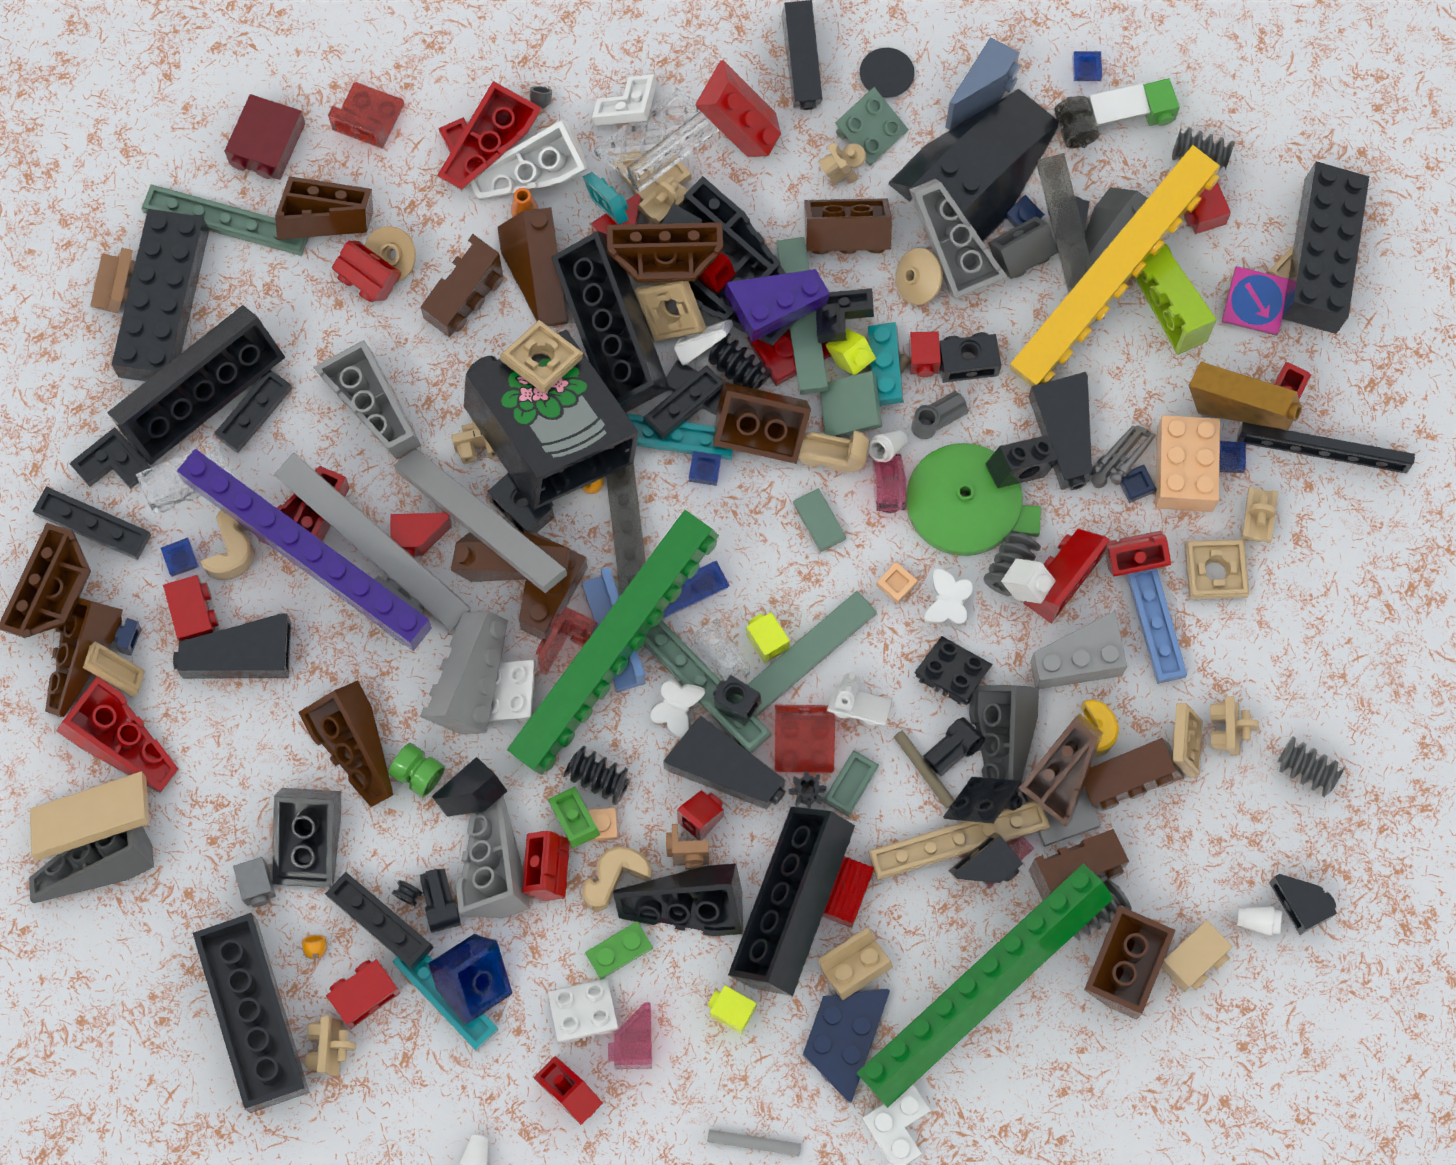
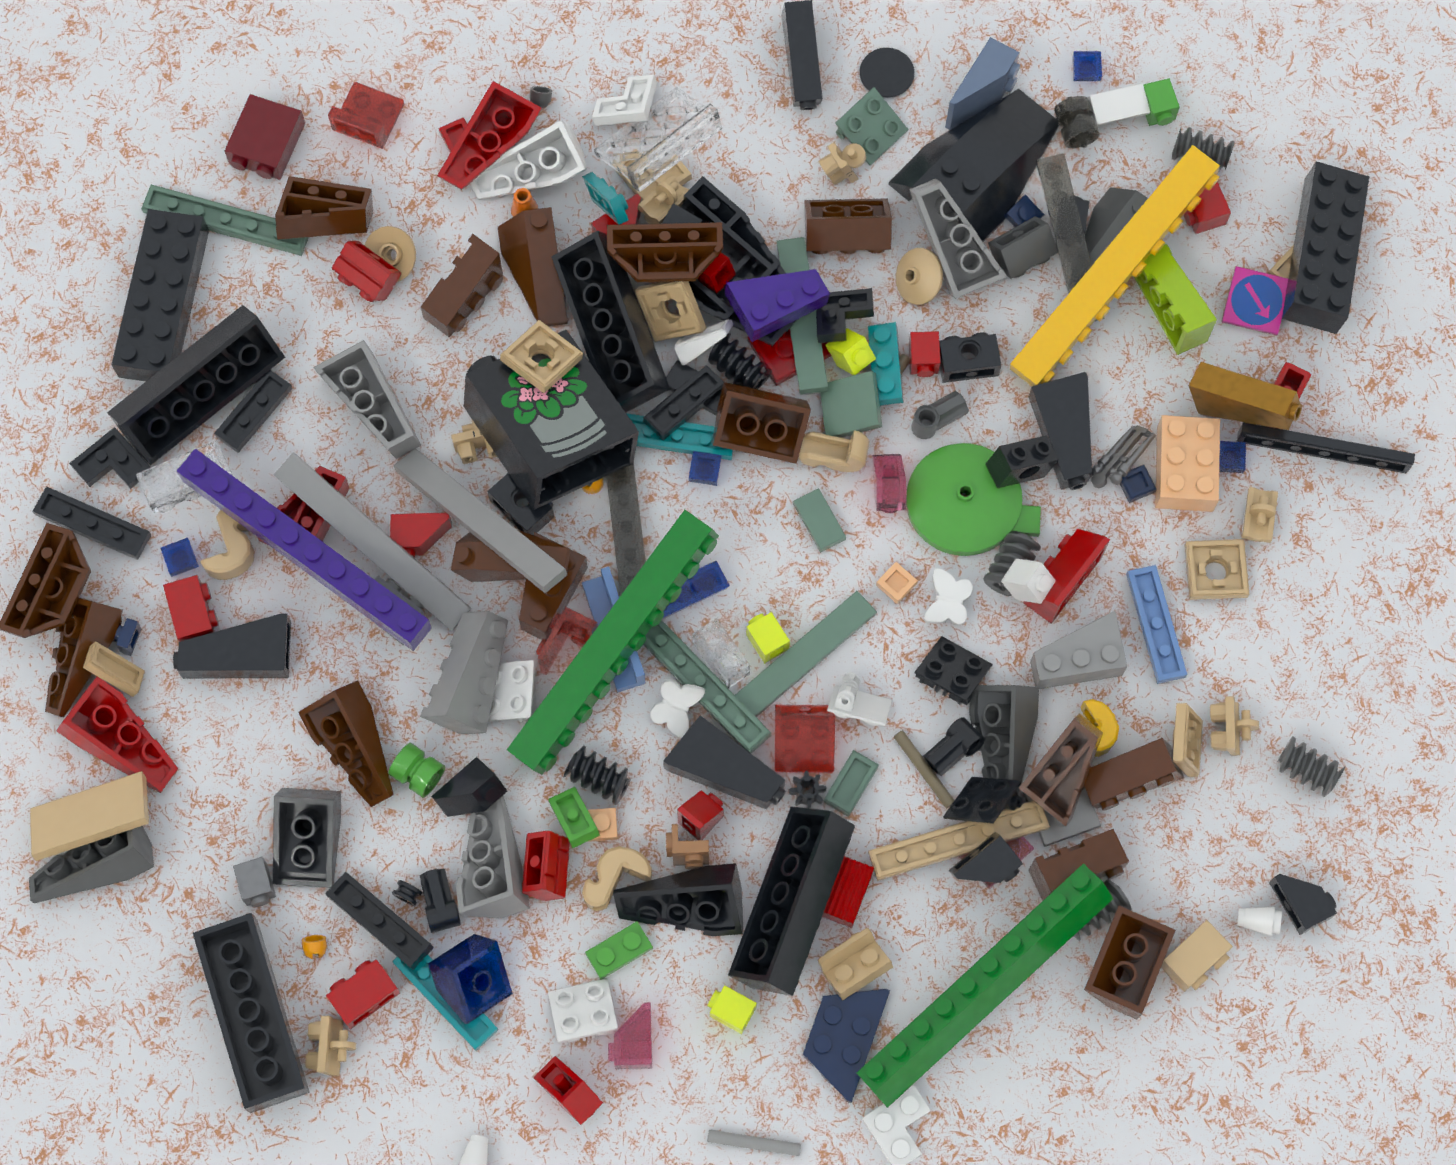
(111, 281): medium nougat bracket -> none
(739, 112): red slope -> none
(739, 711): black brick -> none
(887, 445): white cone -> none
(1137, 553): red brick -> none

